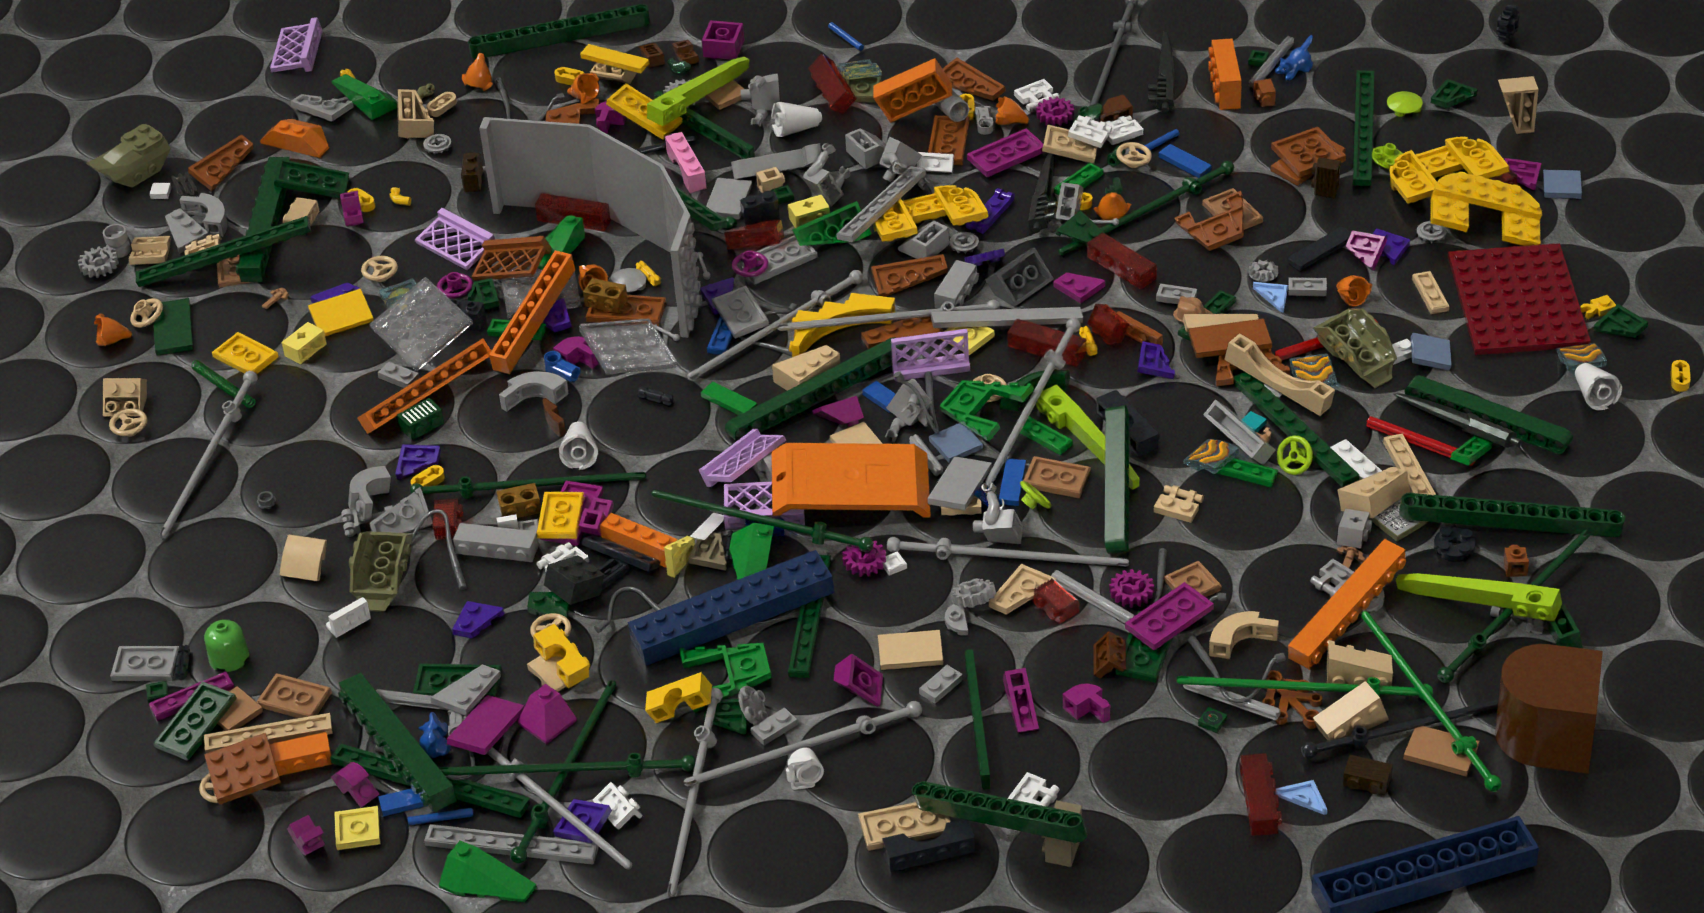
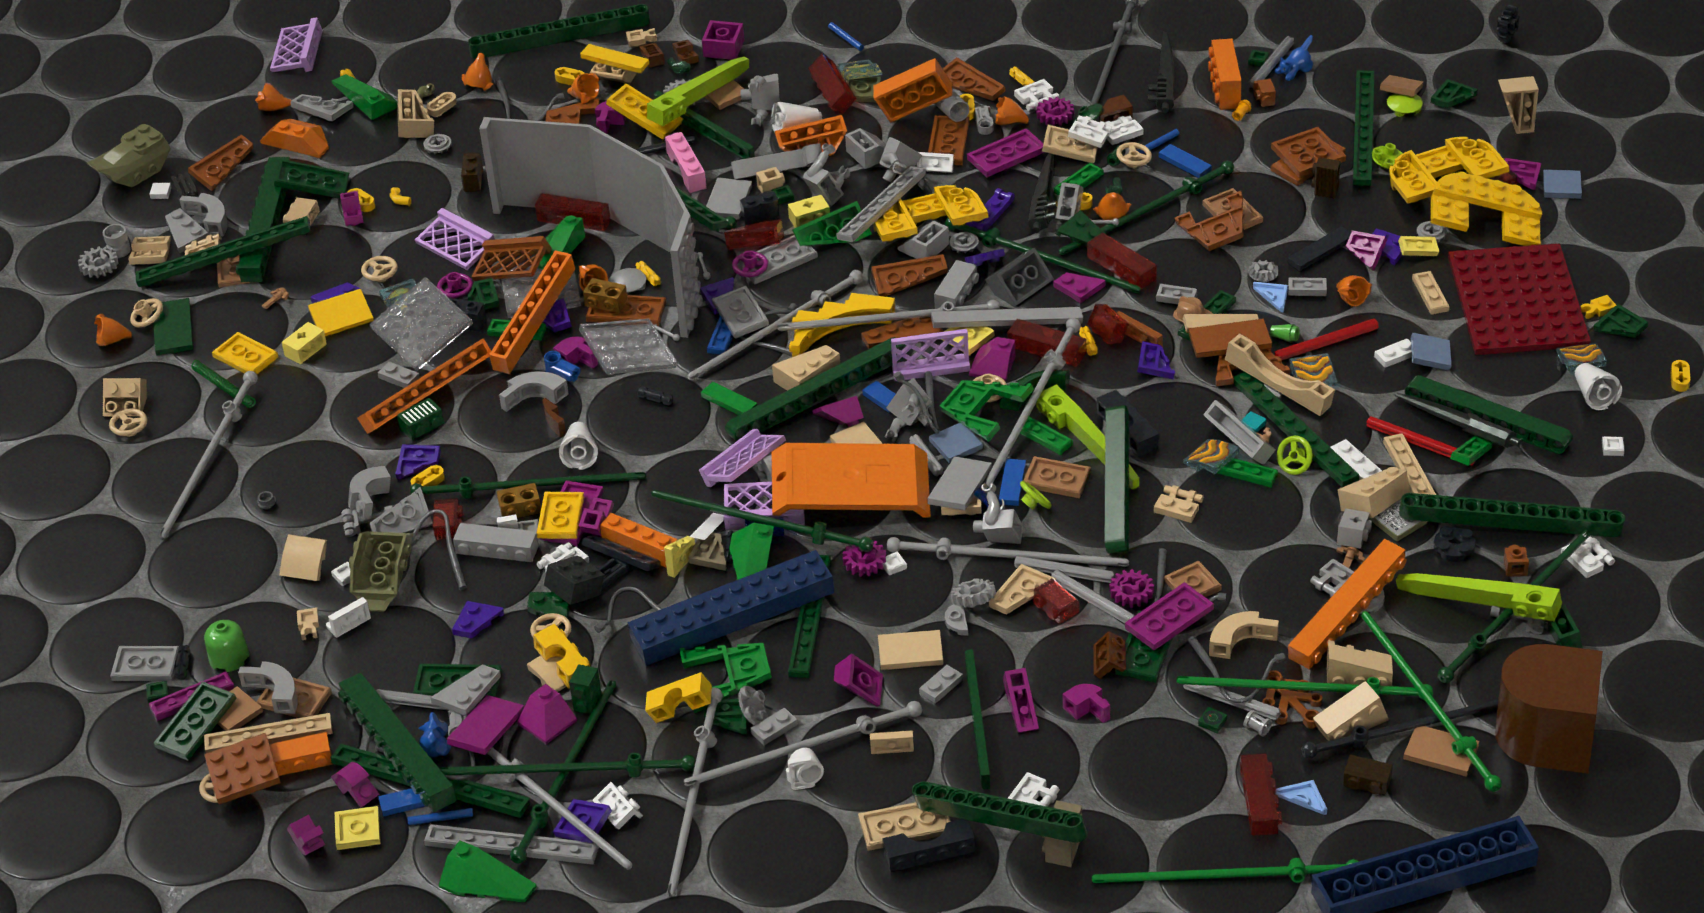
(271, 99): none -> orange hat
(276, 679): none -> light grey arch
(308, 622): none -> tan plate
(342, 574): none -> white tile
(585, 688): none -> dark green brick
(638, 37): none -> tan plate
(822, 131): none -> orange wedge
(891, 742): none -> tan plate
(992, 237): none -> dark green bar
(994, 358): none -> magenta slope
(1020, 76): none -> yellow axle
(1068, 569): none -> light grey axle
(1244, 107): none -> light orange pin
(1257, 723): none -> light grey bush
(1285, 332): none -> bright green cone
(1295, 870): none -> green bar
(1360, 343): olive slope -> none
(1401, 85): none -> medium nougat tile
(1418, 246): none -> light yellow plate
(1586, 562): none -> white plate
(1613, 446): none -> white tile

